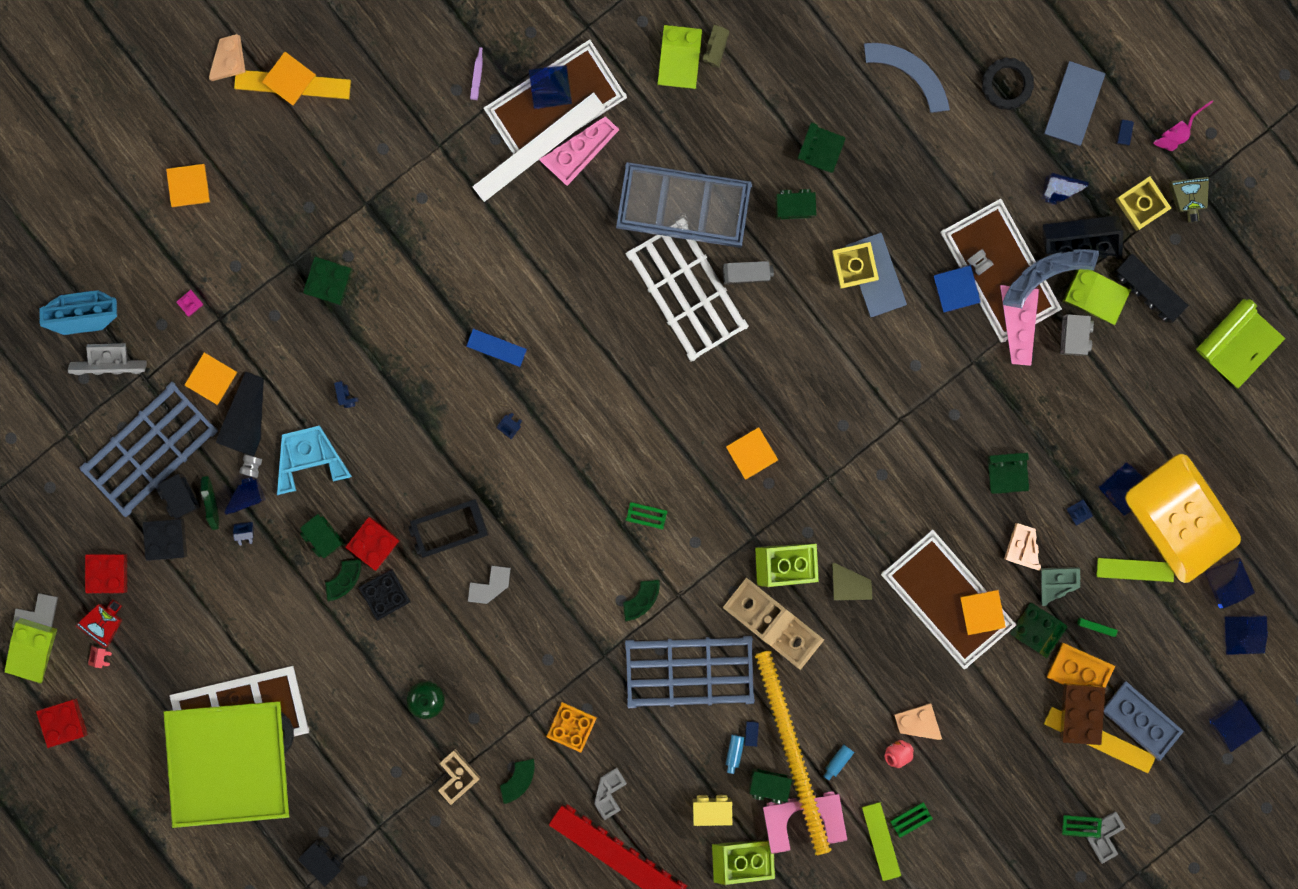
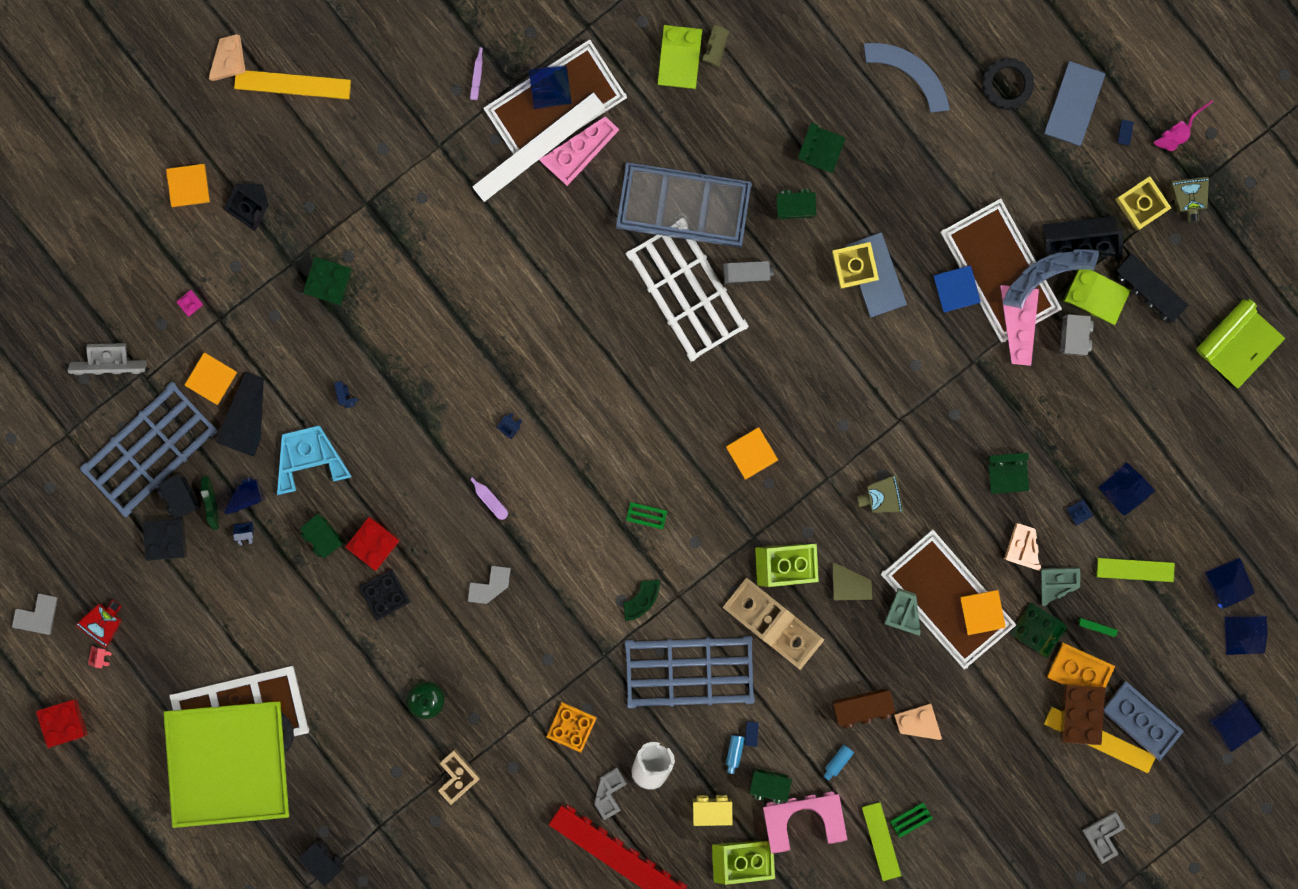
(30, 650): lime slope -> none
(79, 312): dark azure wedge -> none
(105, 573): red brick -> none
(247, 204): none -> black slope
(250, 461): light grey wheel -> none
(289, 78): light orange tile -> none
(345, 580): dark green tile -> none
(414, 531): black window -> none
(490, 500): none -> lavender piece
(496, 347): blue tile -> none
(519, 782): dark green tile -> none
(652, 765): none -> white cylinder
(793, 753): yellow piece -> none
(863, 708): none -> reddish brown brick
(882, 496): none -> olive torso
(899, 754): coral head -> none
(904, 612): none -> sand green wing
(983, 265): light grey wheel -> none
(1060, 187): clear blue slope -> none
(1076, 826): green tile -> none
(1183, 518): yellow wedge -> none

